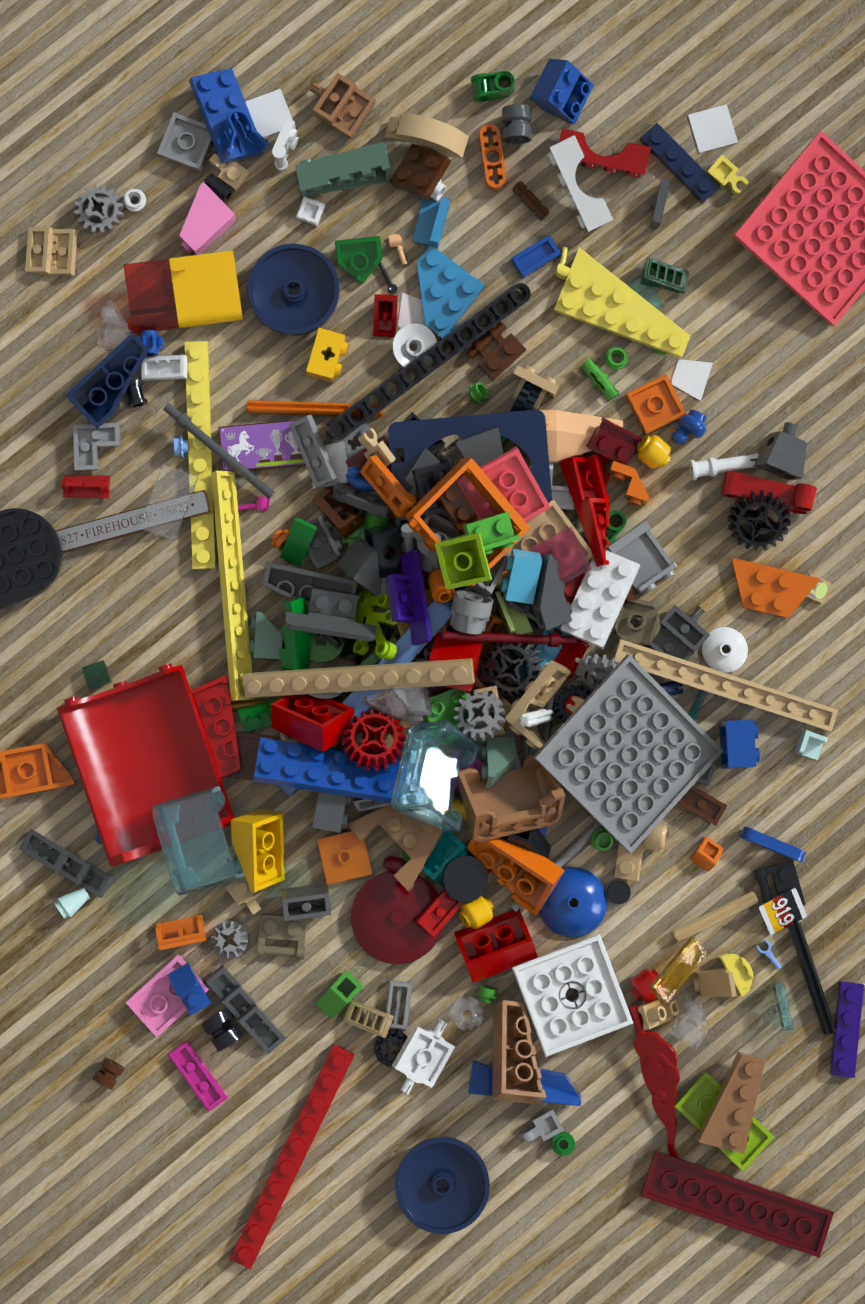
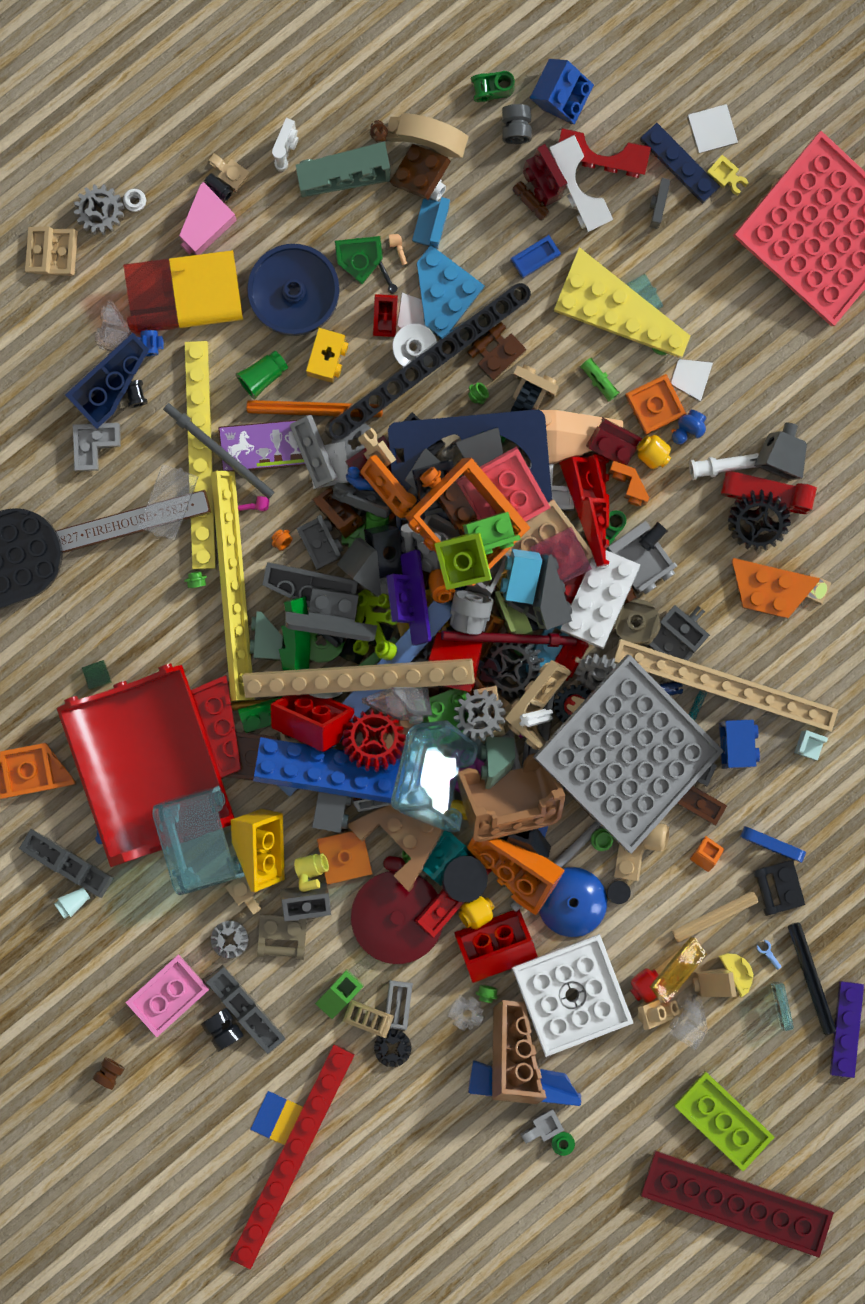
(86, 486): red hinge -> none
(164, 368): white plate -> none
(180, 446): light blue plate -> none
(180, 932): orange hinge -> none
(185, 142): light grey plate -> none
(189, 988): blue slope -> none
(195, 579): none -> bright green plate
(197, 1076): dark pink tile -> none
(227, 116): blue plate -> none
(262, 374): none -> green plant
(269, 112): white sticker -> none
(276, 1118): none -> sticker
(298, 542): green slope -> none
(310, 211): white tile -> none
(310, 867): none -> light yellow piece
(342, 105): medium nougat plate -> none
(378, 131): none -> reddish brown axle
(423, 1056): white plate -> none
(430, 477): none -> orange plate
(442, 1185): dark blue dish -> none
(486, 164): orange beam -> none
(545, 176): none -> dark red plate
(562, 270): light yellow hand -> none
(616, 351): bright green plate -> none
(652, 537): none -> black pin
(657, 265): dark green slope -> none
(660, 1074): red piece -> none
(713, 653): white dish -> none
(732, 1111): medium nougat wedge -> none
(782, 911): sticker -> none

